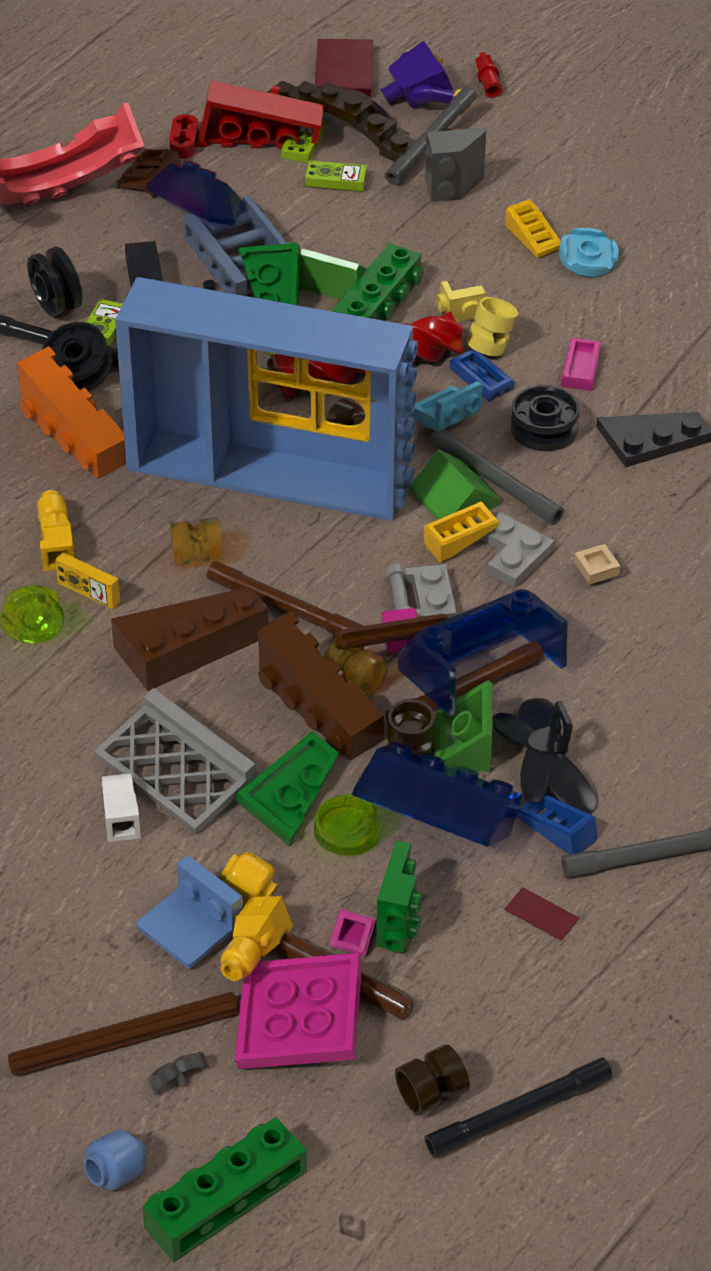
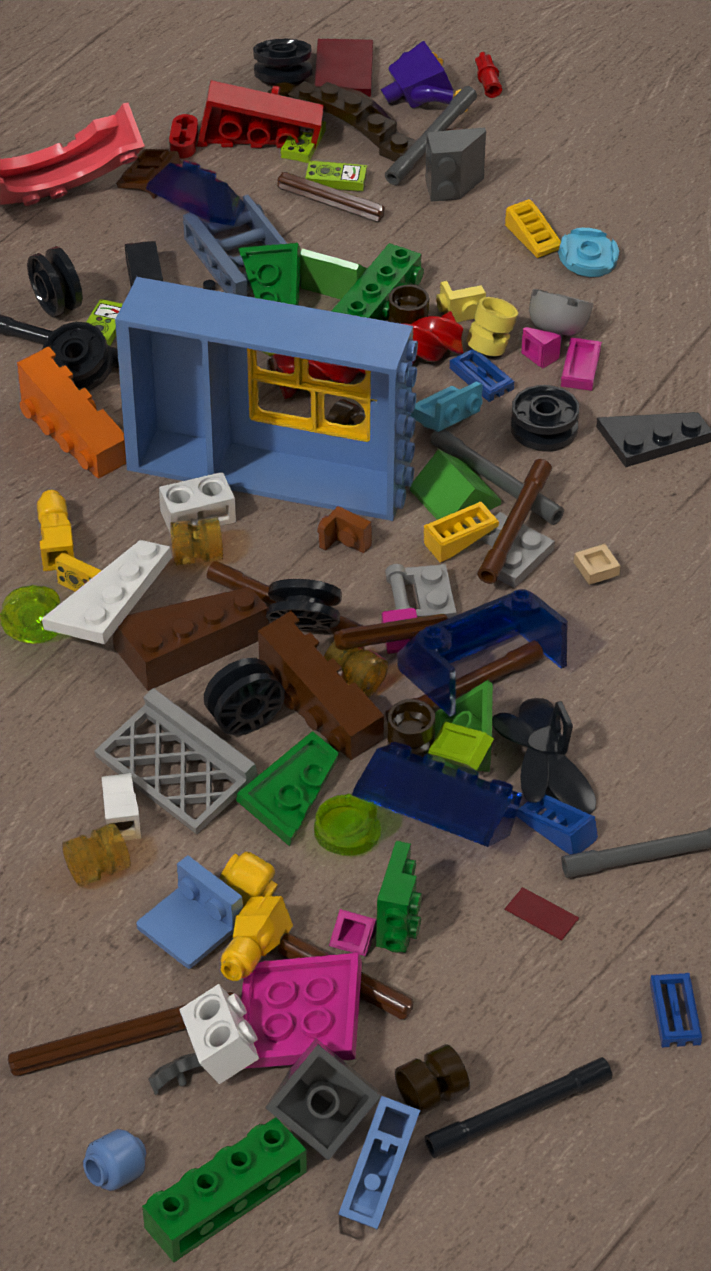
(99, 853): none -> clear yellow wheel
(109, 596): none -> white wing
(198, 499): none -> white brick
(220, 1033): none -> white brick
(244, 696): none -> black wheel
(282, 60): none -> black wheel
(308, 599): none -> black wheel
(322, 1099): none -> dark grey slope
(331, 196): none -> reddish brown axle
(346, 528): none -> dark orange bracket
(379, 1162): none -> medium blue slope
(408, 304): none -> dark brown wheel
(461, 745): none -> lime tile
(498, 554): none -> reddish brown piece
(541, 346): none -> dark pink slope
(559, 313): none -> light grey cylinder
(678, 1035): none -> blue tile

